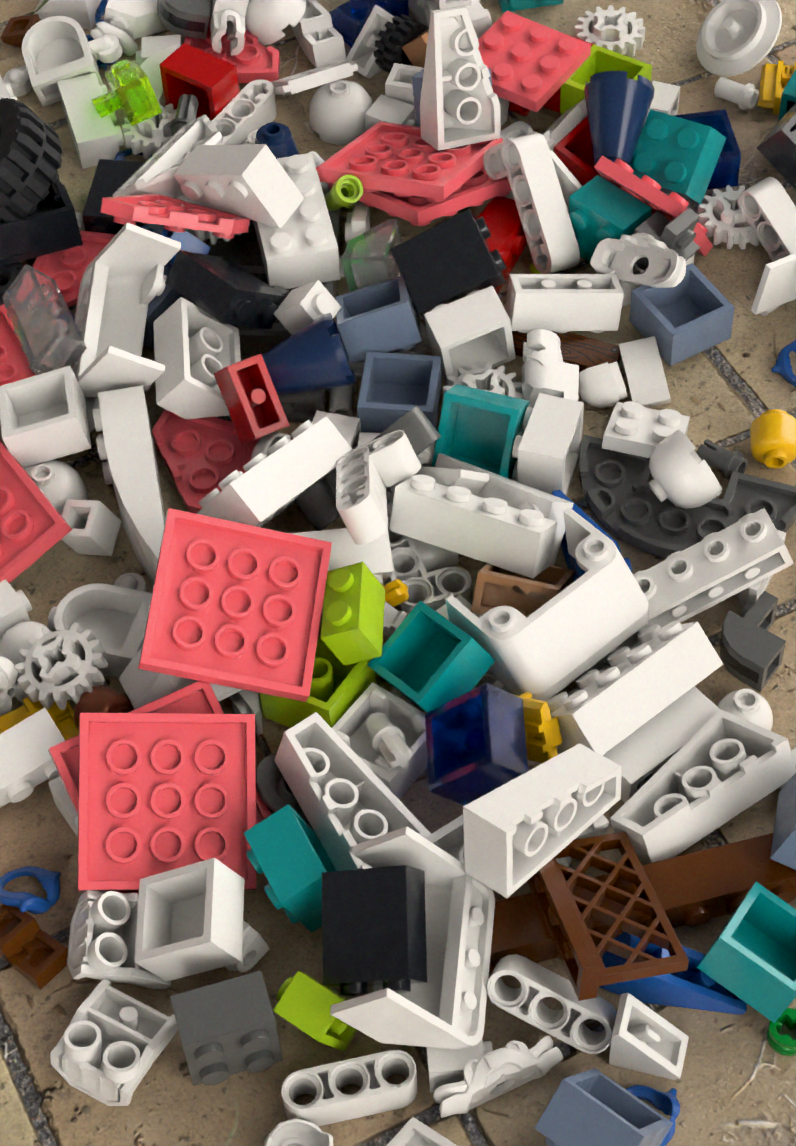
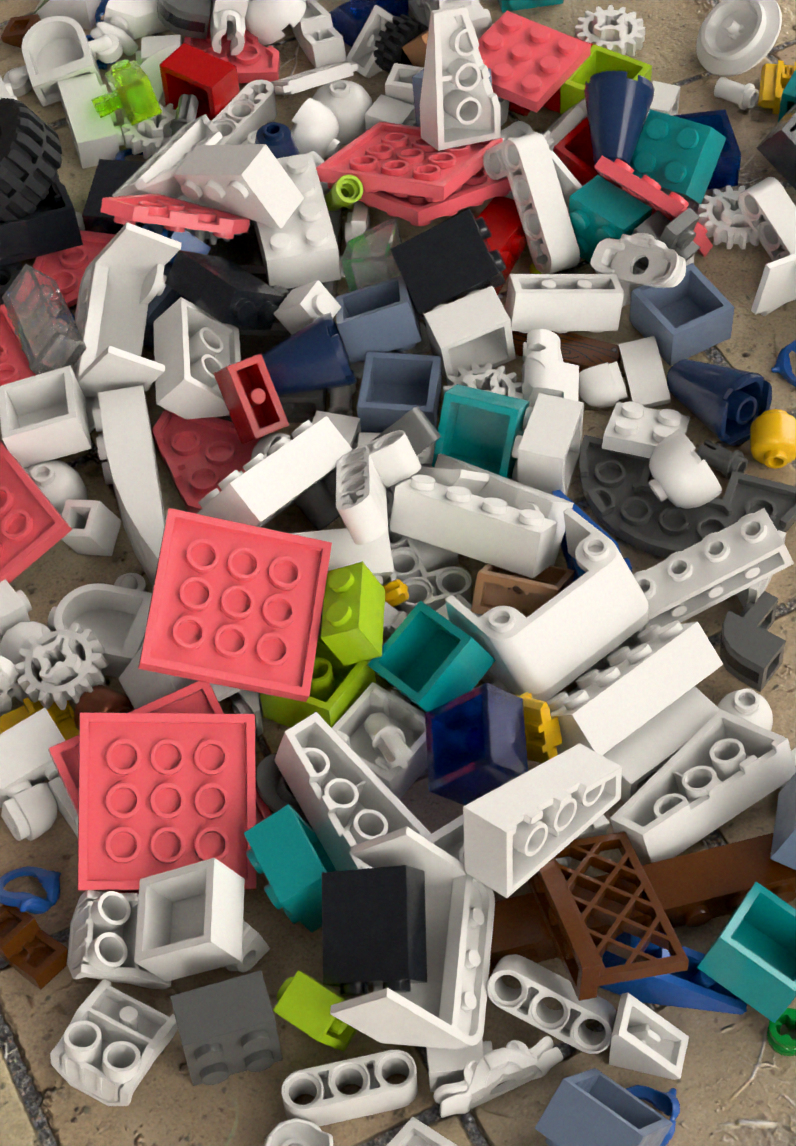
(30, 812): none -> white piece
(316, 129): none -> white cylinder
(720, 397): none -> dark blue cone

